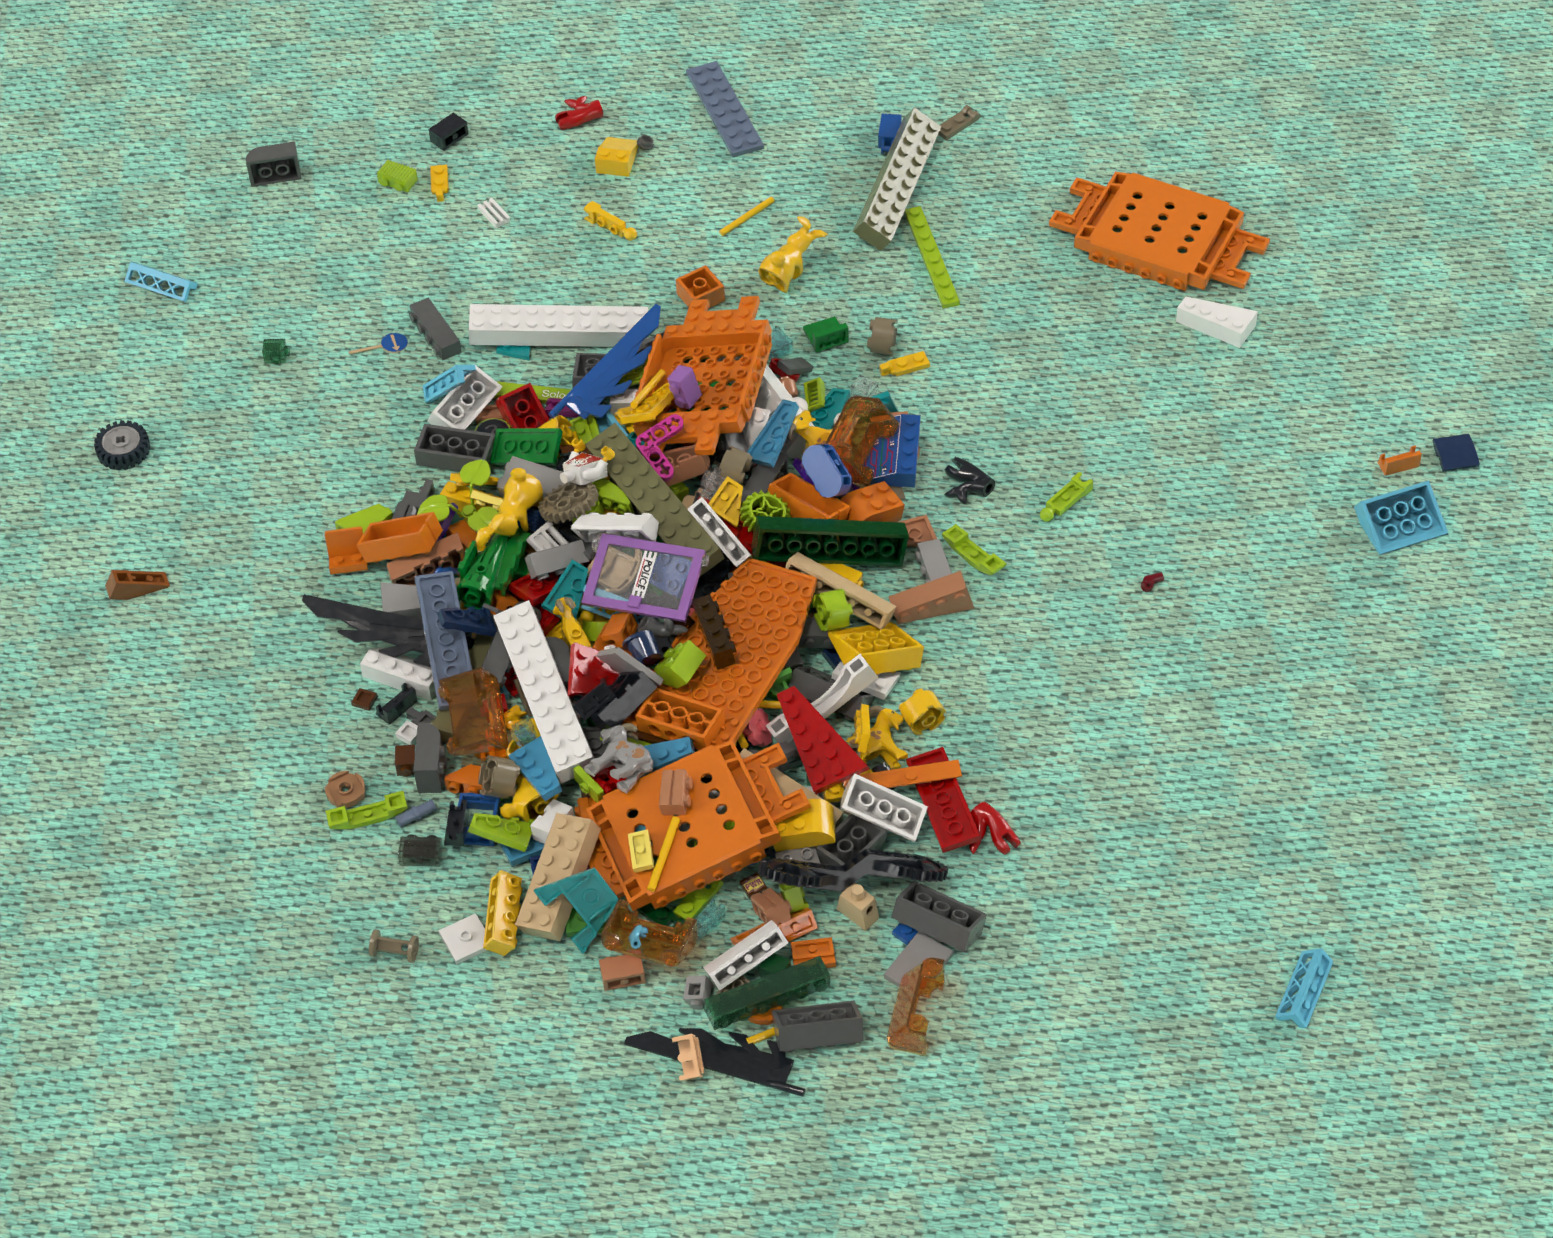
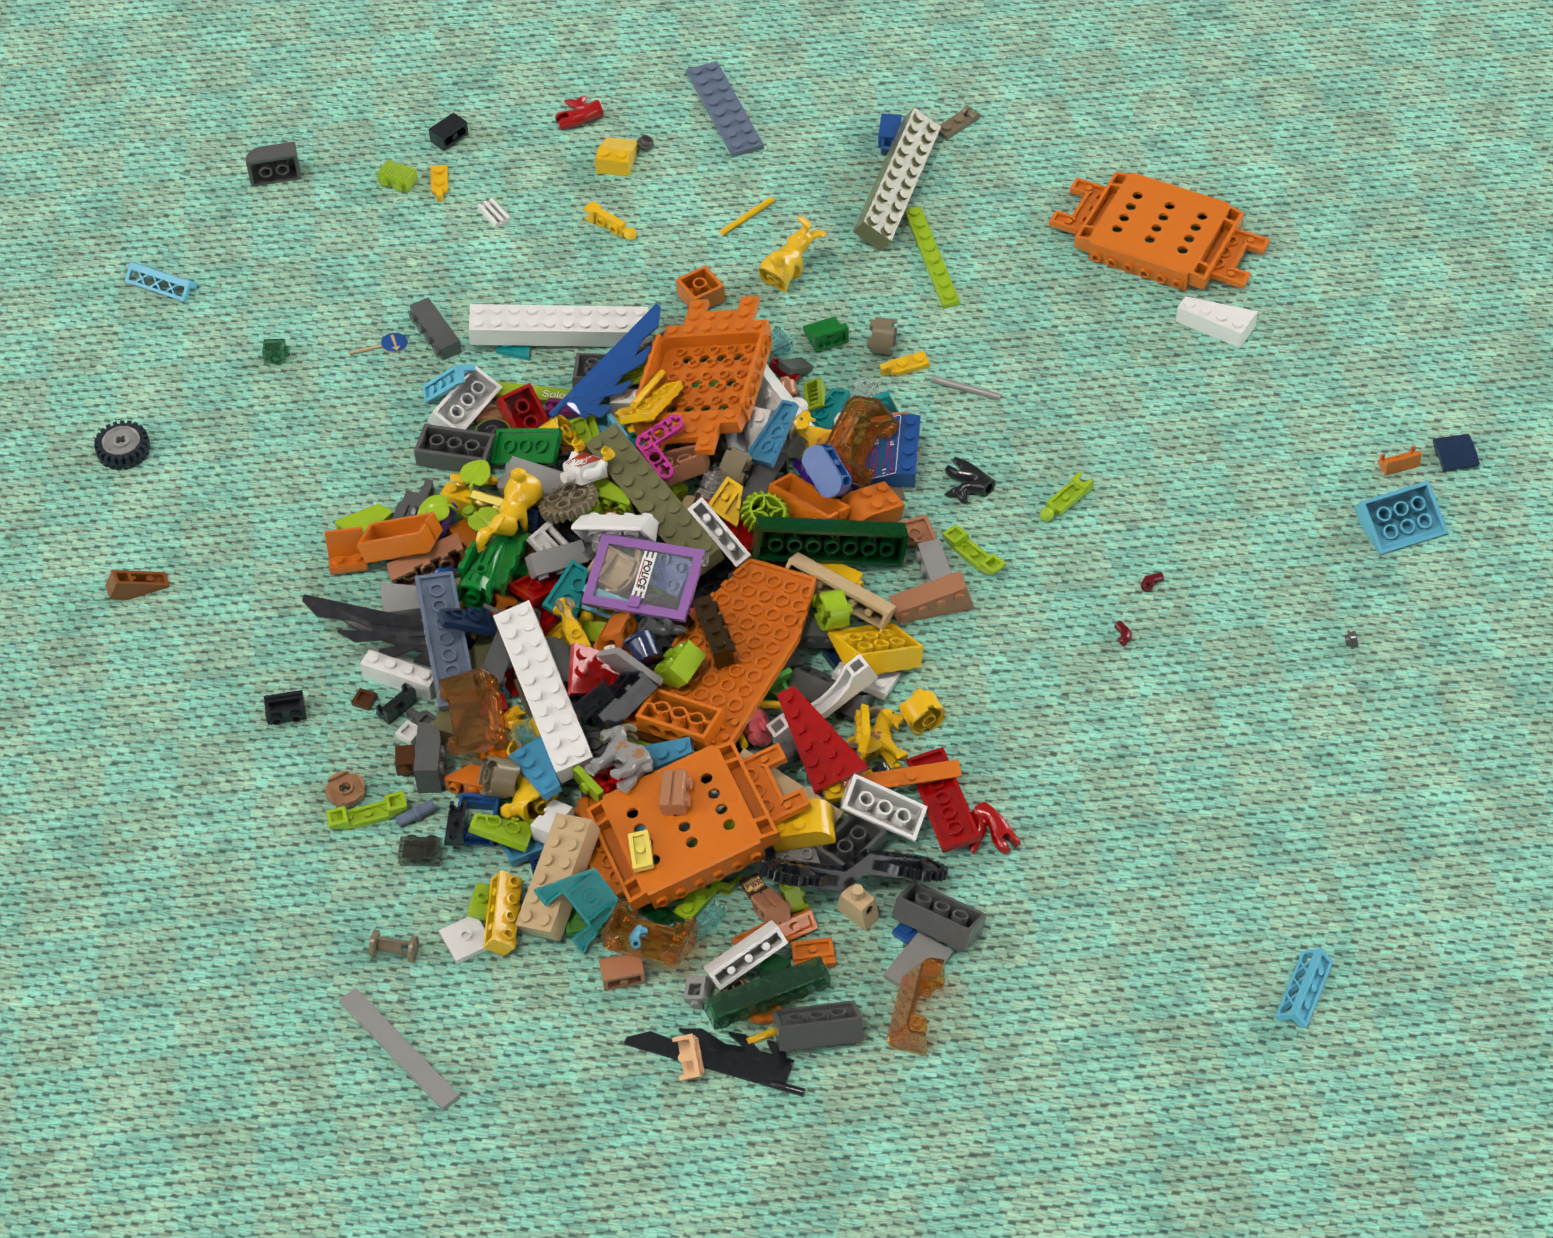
(285, 707): none -> black hinge
(399, 1049): none -> light grey tile
(479, 902): none -> lime plate
(663, 854): yellow bar -> none
(684, 386): medium lavender brick -> none
(727, 888): none -> lime hand
(967, 388): none -> light grey bar
(1125, 632): none -> dark red arm
(1351, 639): none -> dark grey plate

